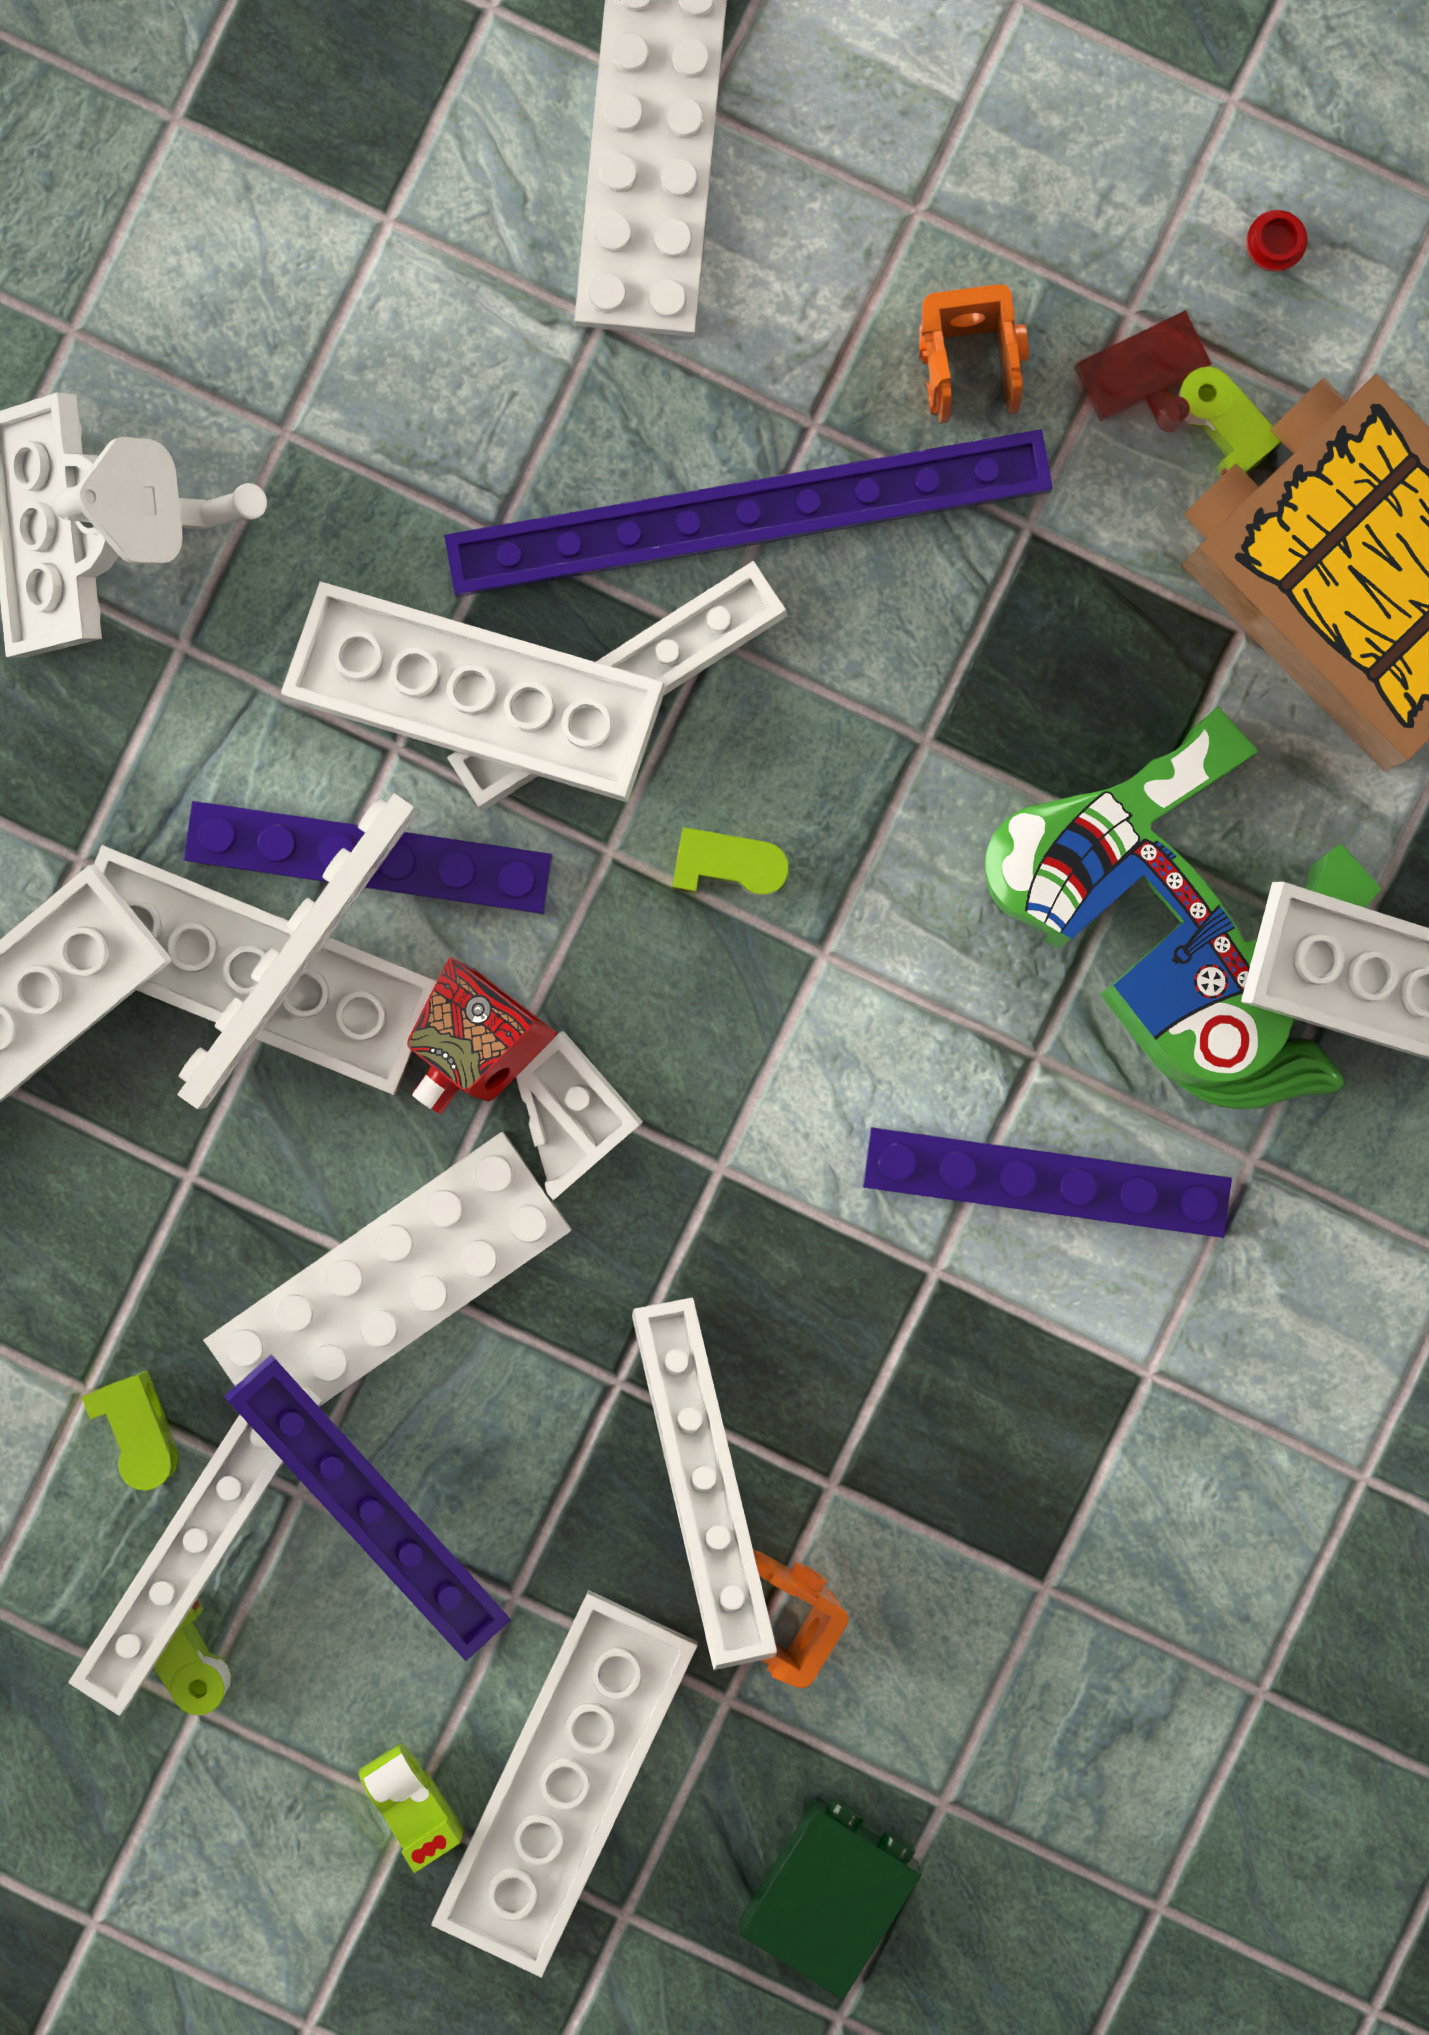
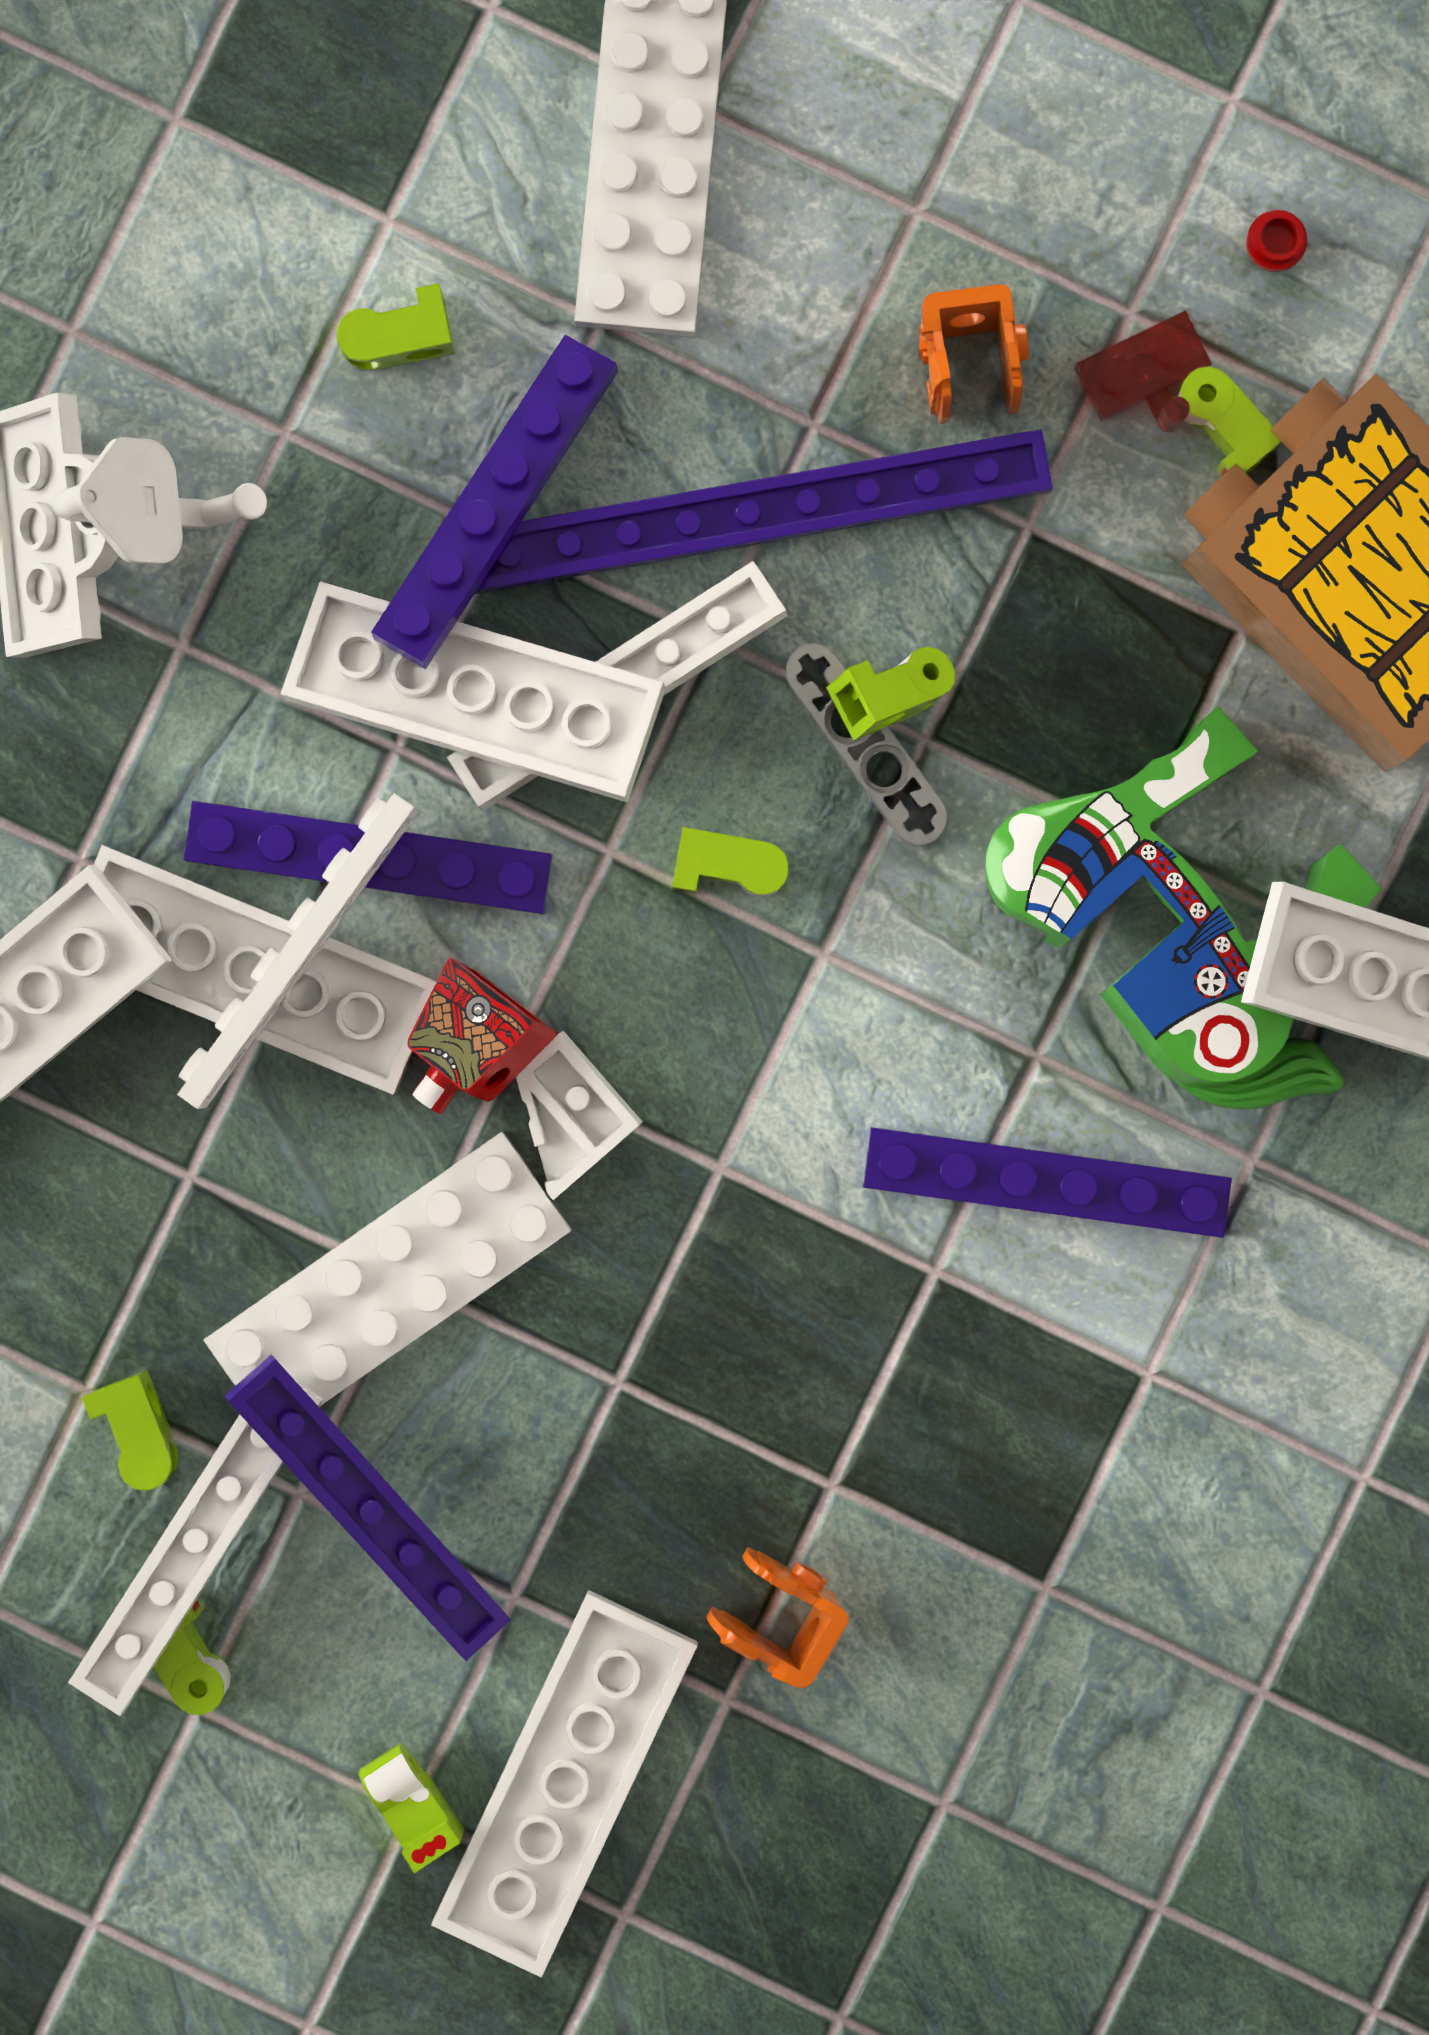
(398, 335): none -> lime leg
(494, 502): none -> dark purple plate
(704, 1484): white plate -> none
(830, 1895): dark green brick -> none
(858, 752): none -> light grey beam
(883, 699): none -> lime leg

